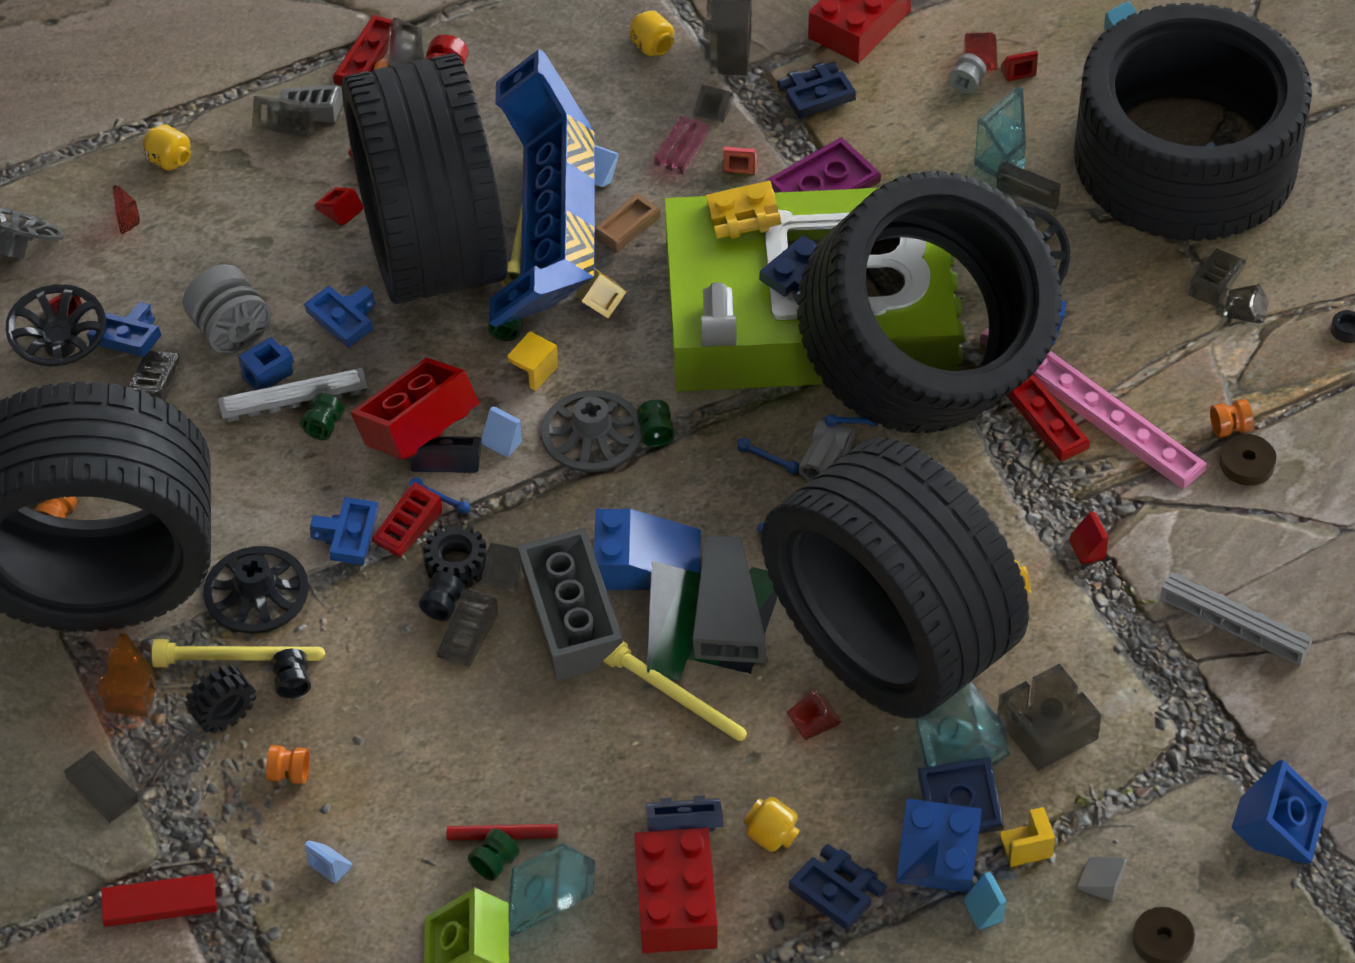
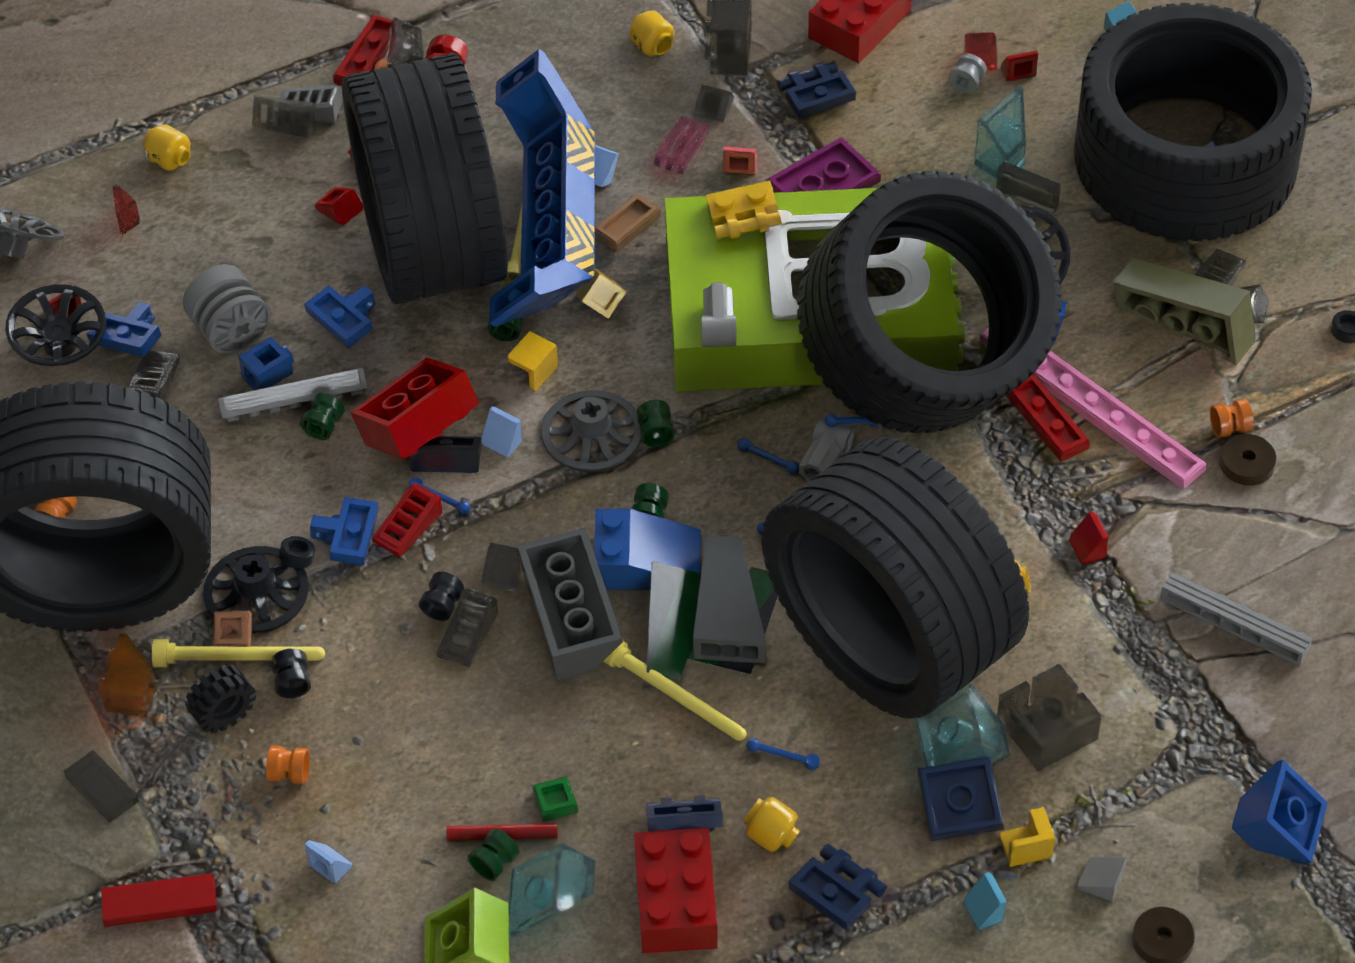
(232, 628): none -> nougat tile
(296, 552): none -> black tile
(456, 540): black tyre -> none
(555, 798): none -> green tile
(651, 499): none -> dark green wheel
(786, 270): dark blue plate -> none
(811, 761): none -> blue hinge
(813, 715): clear red slope -> none
(938, 845): blue slope -> none
(1189, 305): none -> olive wedge

